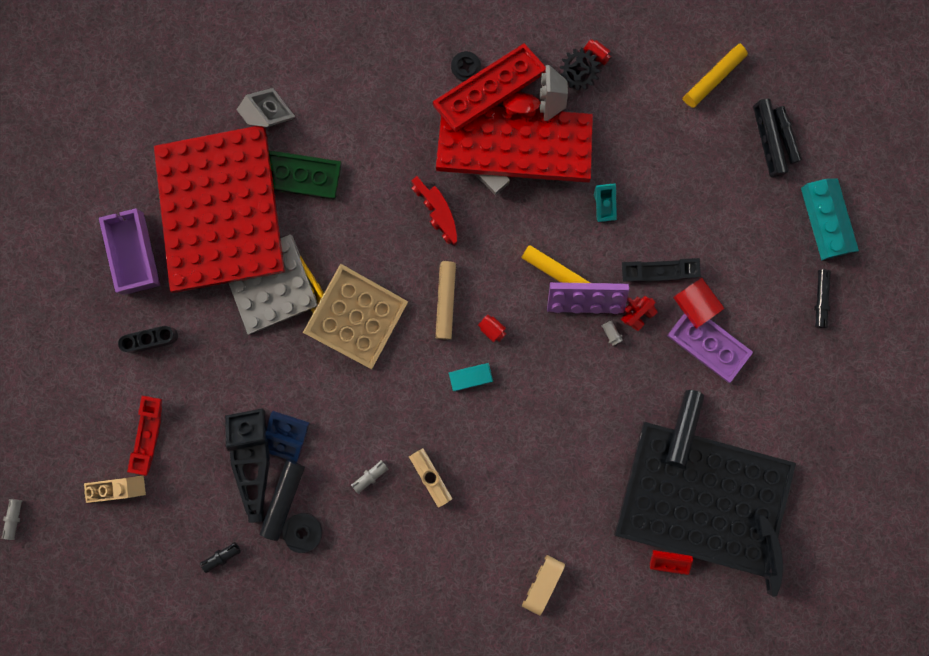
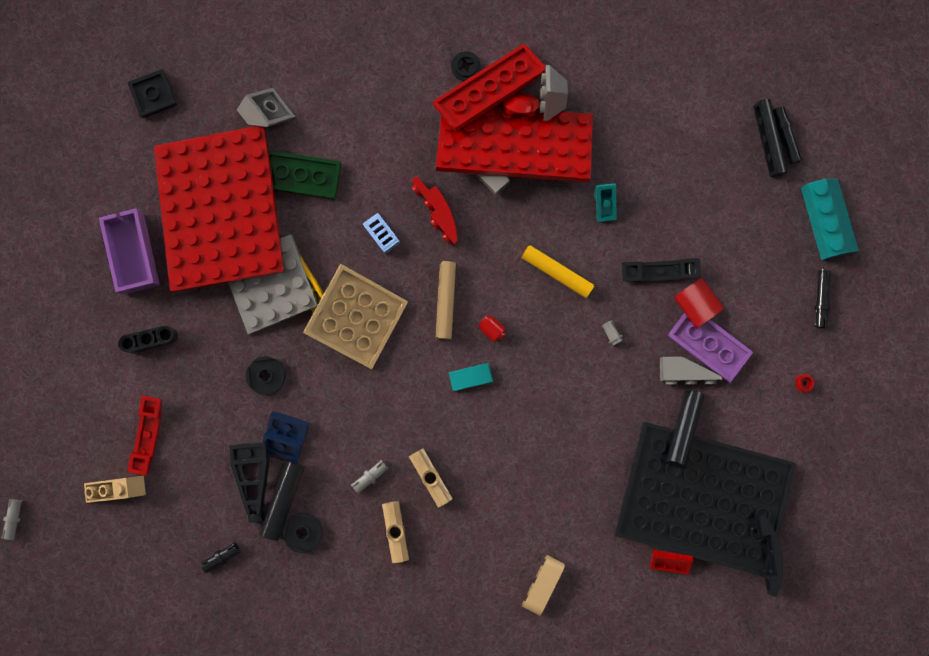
(152, 93): none -> black plate
(245, 429): black tile -> none
(257, 368): none -> black plate
(390, 245): none -> light blue slope
(398, 544): none -> tan piece
(581, 61): black gear -> none
(587, 297): medium lavender plate -> none
(599, 50): red brick -> none
(636, 309): red hips -> none
(681, 369): none -> light grey slope
(715, 76): yellow brick -> none
(809, 383): none -> red plate

